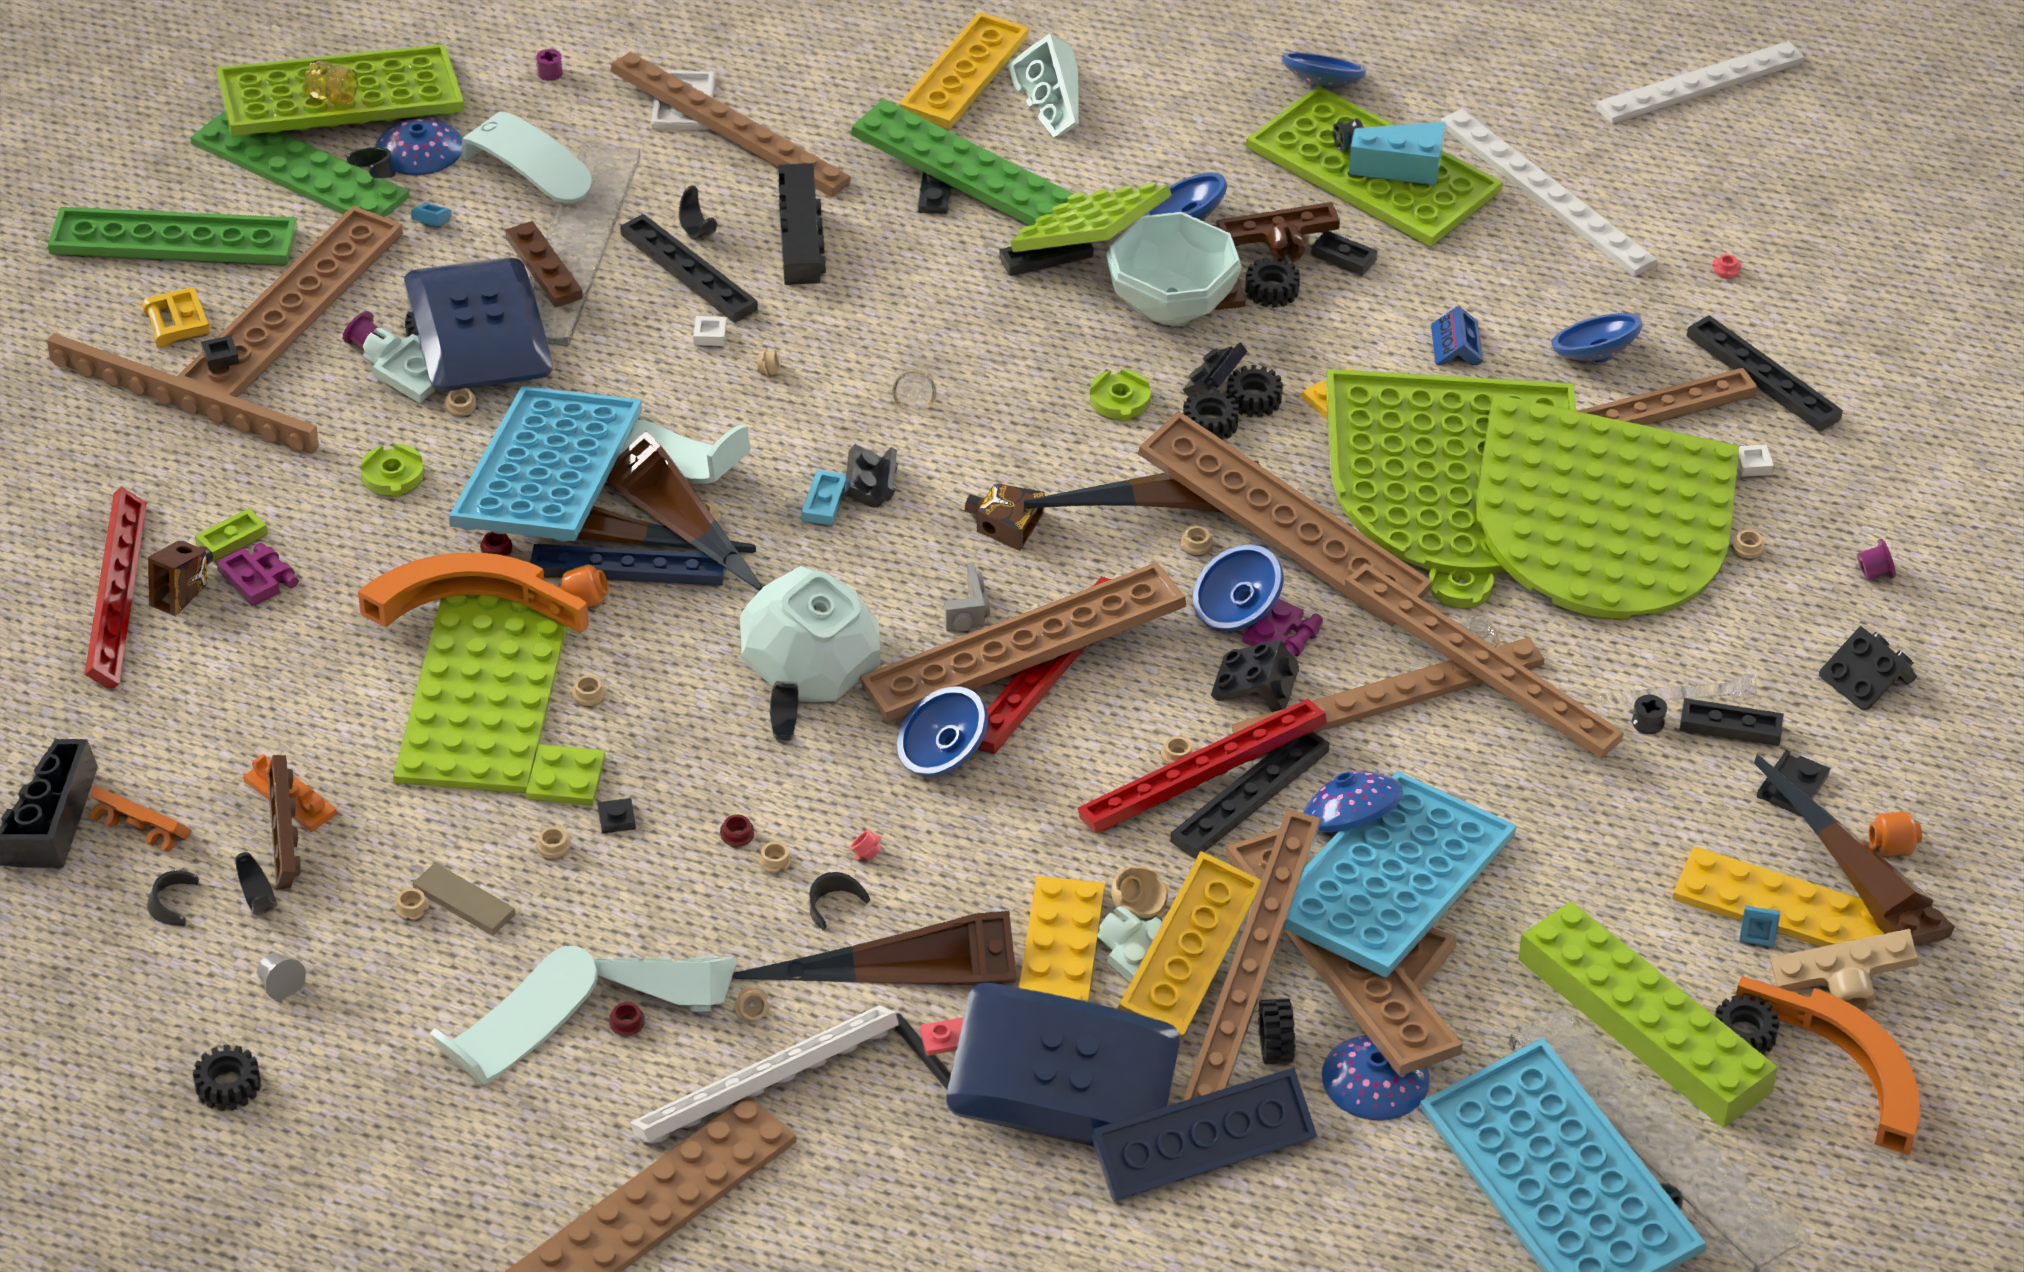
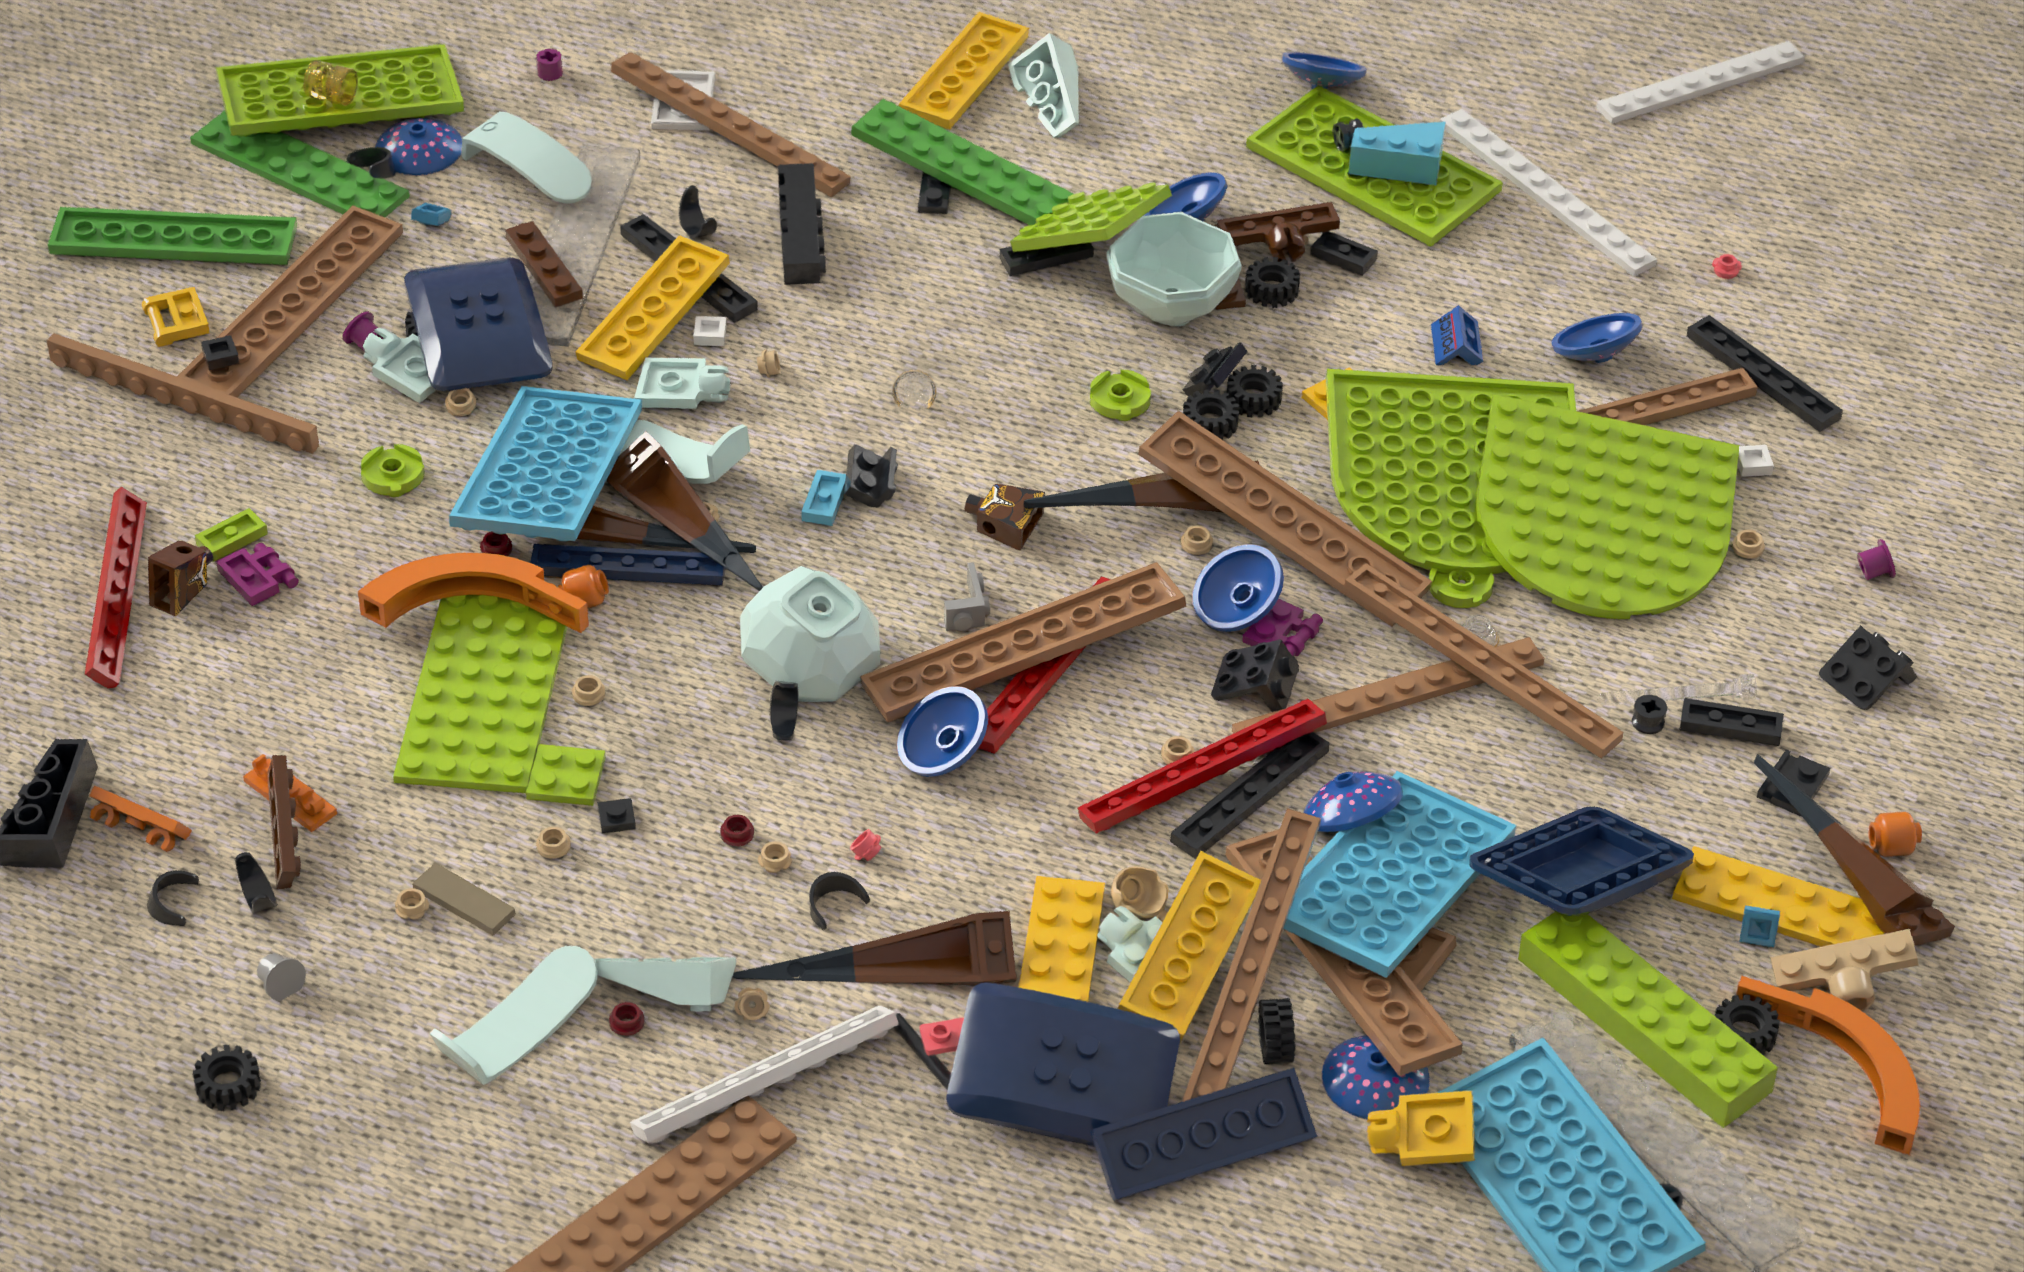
(652, 307): none -> yellow plate
(681, 383): none -> light aqua plate
(1426, 1129): none -> yellow plate
(1582, 861): none -> dark blue wedge

